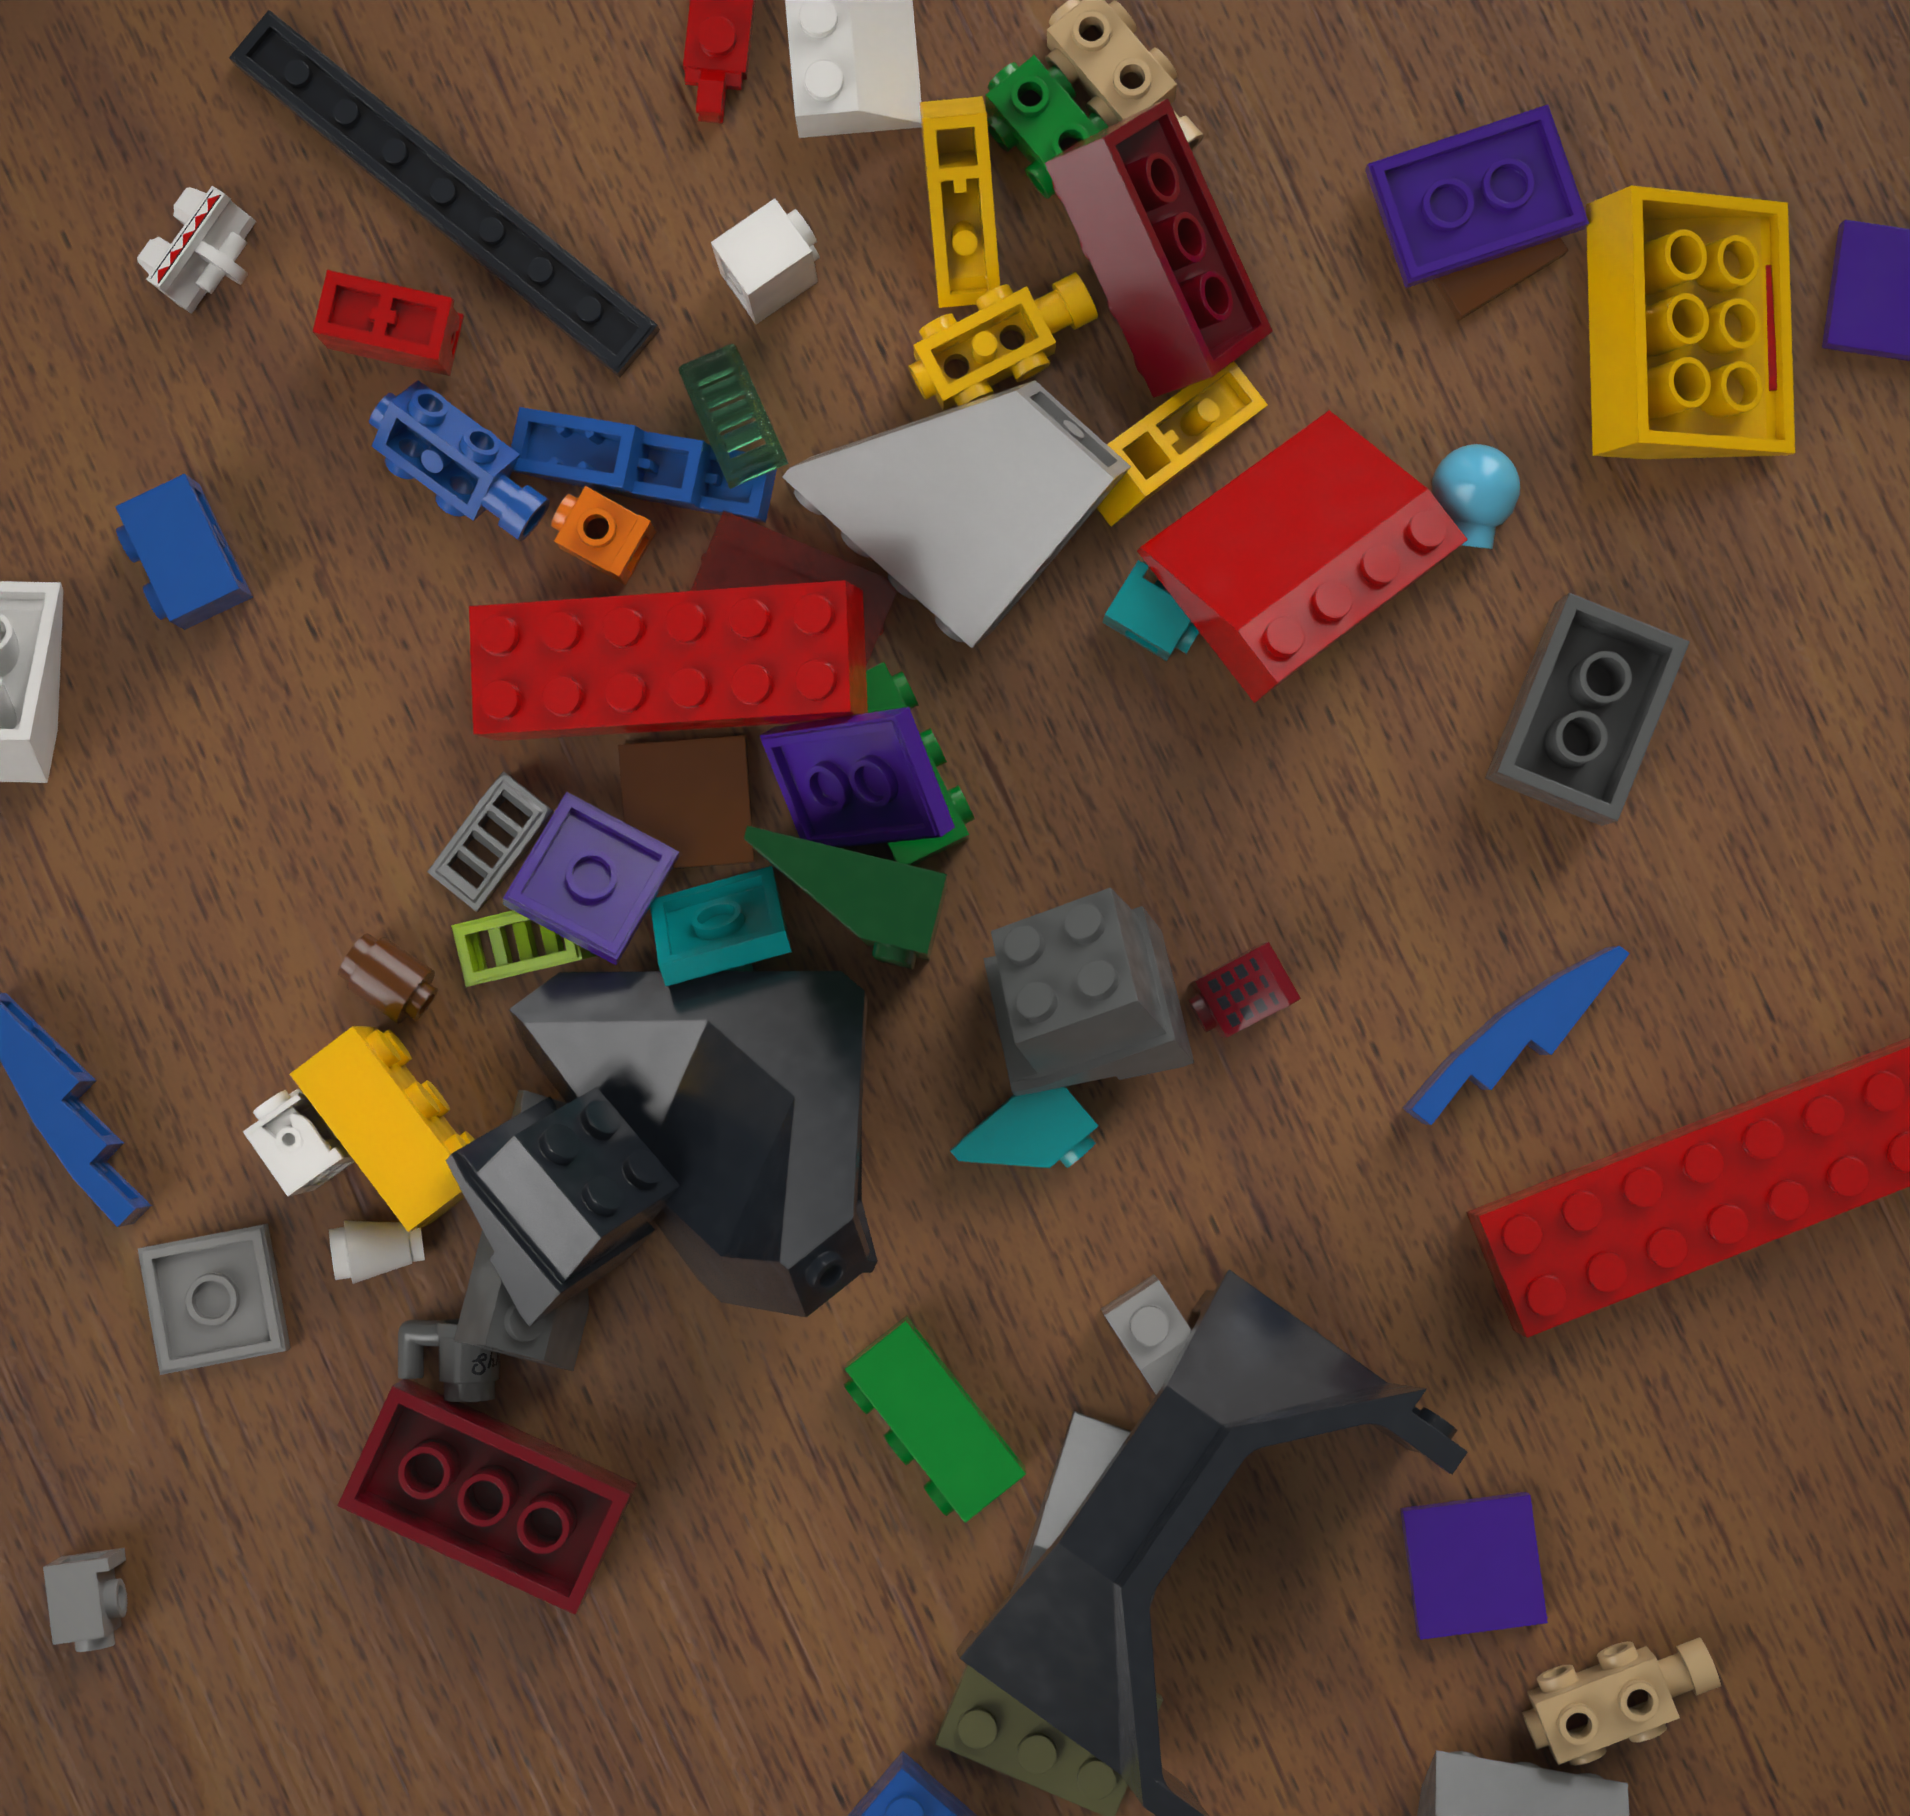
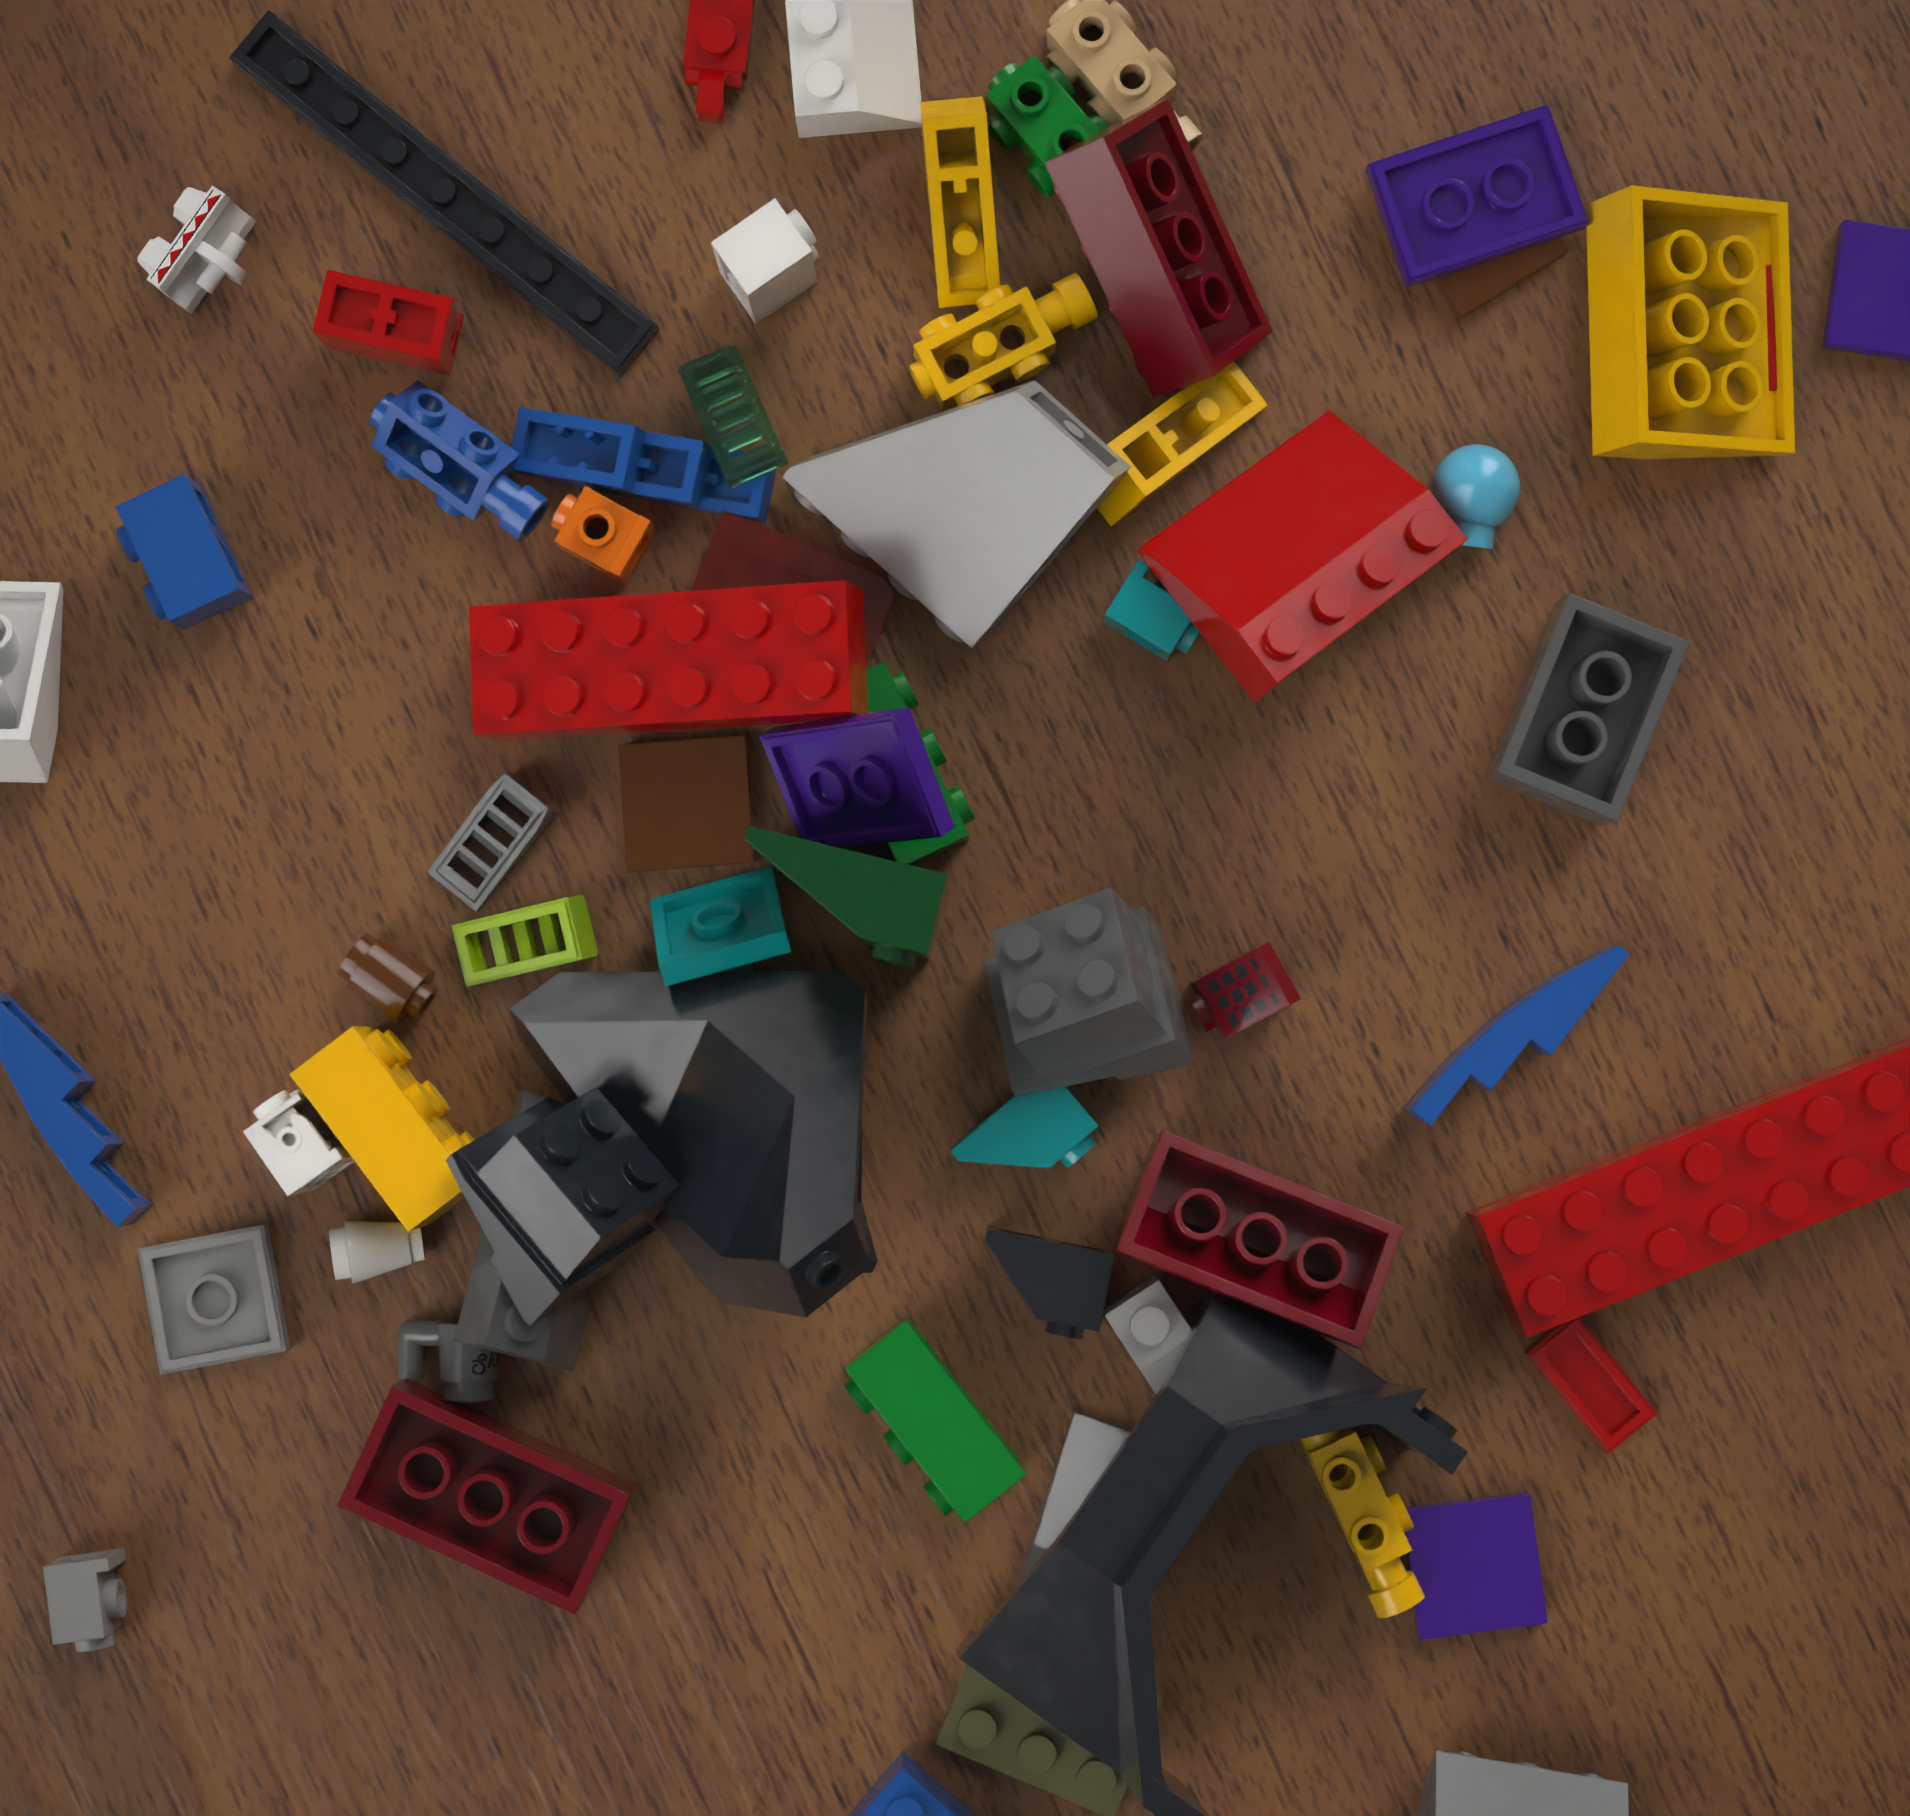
(591, 878): dark purple tile -> none
(1055, 1278): none -> black slope
(1259, 1238): none -> dark red slope
(1361, 1500): none -> yellow brick
(1590, 1383): none -> red tile
(1603, 1696): tan brick -> none

